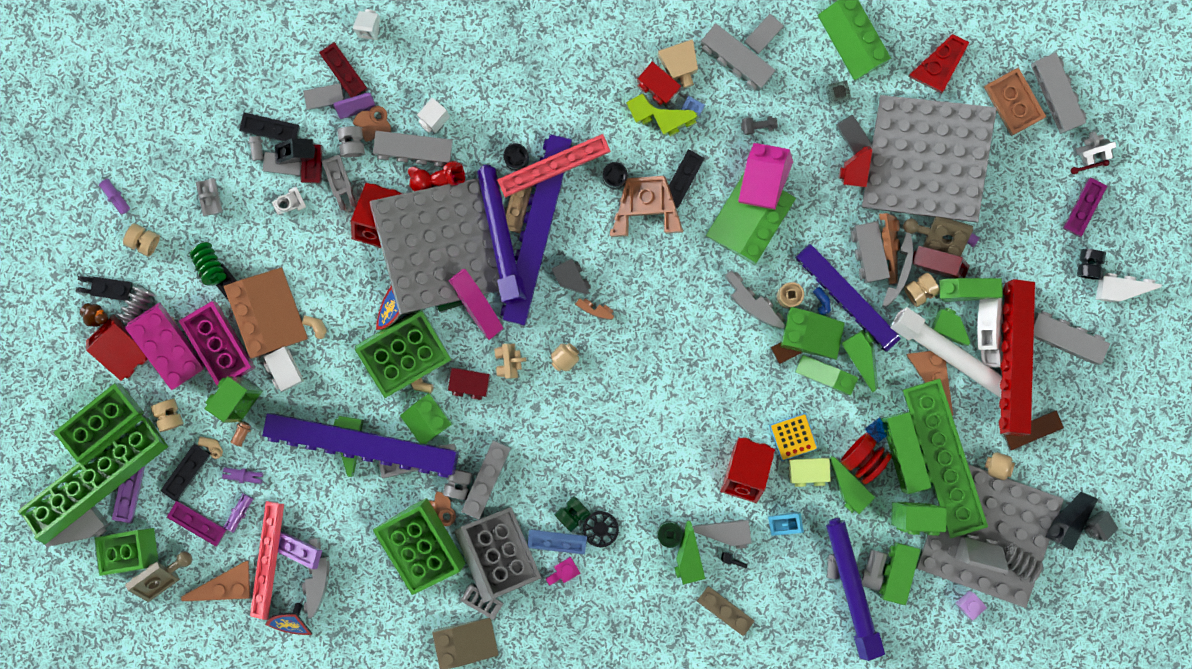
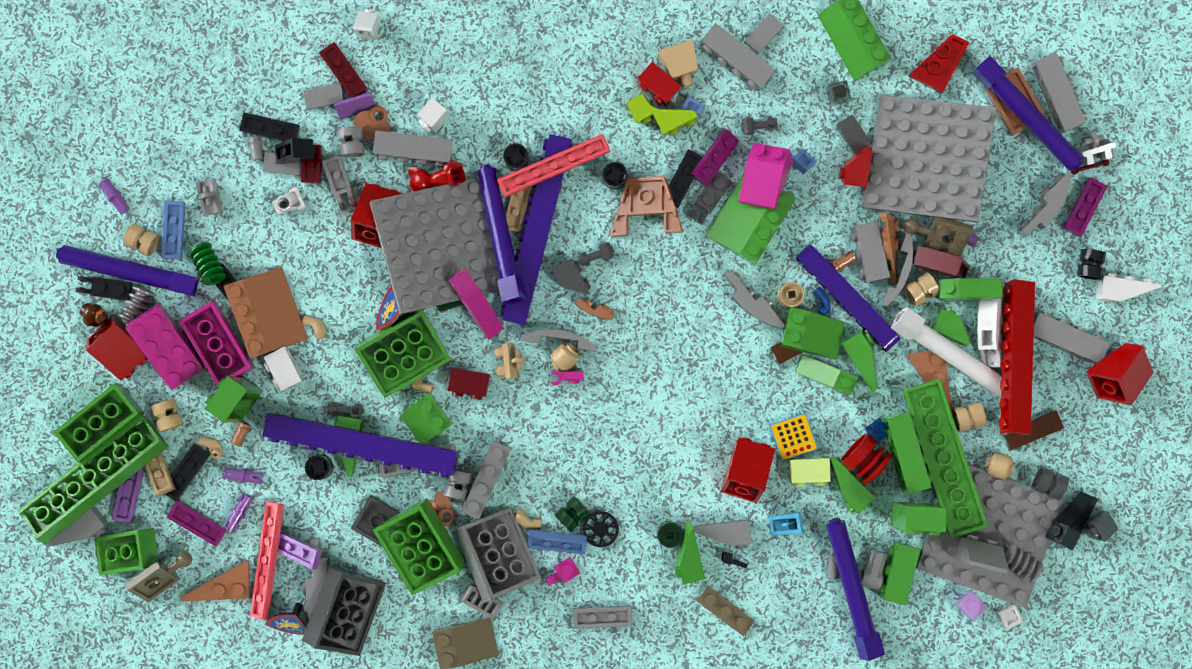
(128, 270): none -> dark purple brick
(159, 475): none -> tan tile
(173, 230): none -> medium blue plate
(319, 467): none -> black wheel
(343, 612): none -> dark grey slope
(356, 410): none -> dark grey bar
(372, 515): none -> dark grey tile
(525, 521): none -> tan arm
(535, 337): none -> light grey slope
(572, 377): none -> dark pink plate
(602, 617): none -> light grey plate
(606, 251): none -> dark grey bar
(711, 196): none -> dark grey hinge
(715, 157): none -> magenta plate
(803, 161): none -> medium blue plate
(843, 261): none -> nougat pin
(968, 417): none -> tan wheel
(993, 77): none -> dark purple brick
(1010, 617): none -> white tile
(1052, 201): none -> light grey slope
(1053, 484): none -> dark grey wheel
(1121, 374): none -> red slope

